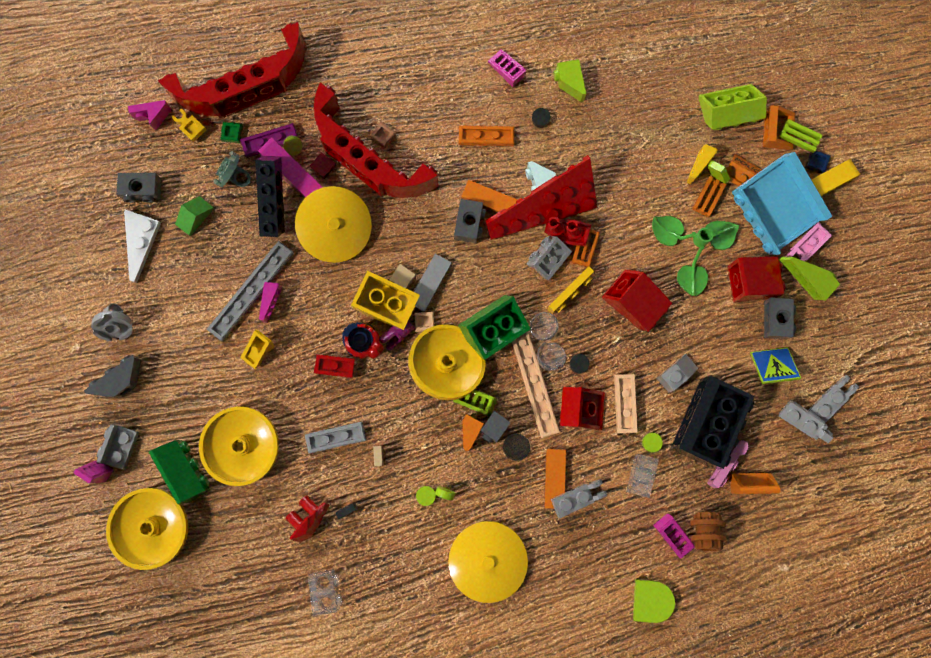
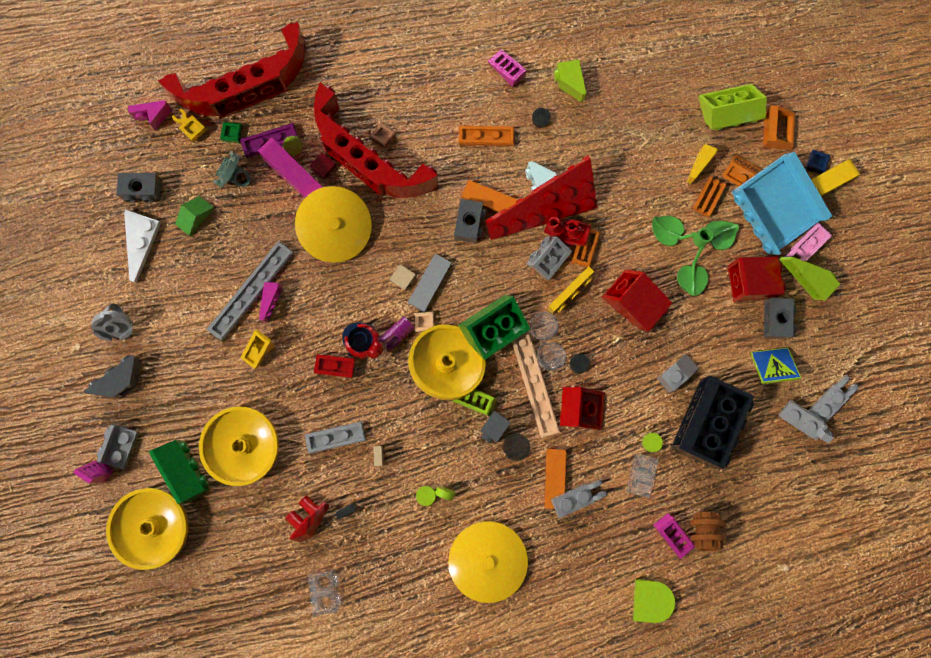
(270, 196): black brick -> none
(385, 300): yellow slope -> none
(471, 429): orange tile -> none
(625, 403): light nougat plate -> none
(718, 171): lime tile -> none
(719, 476): bright pink hinge -> none
(753, 483): orange tile -> none
(802, 133): lime tile -> none

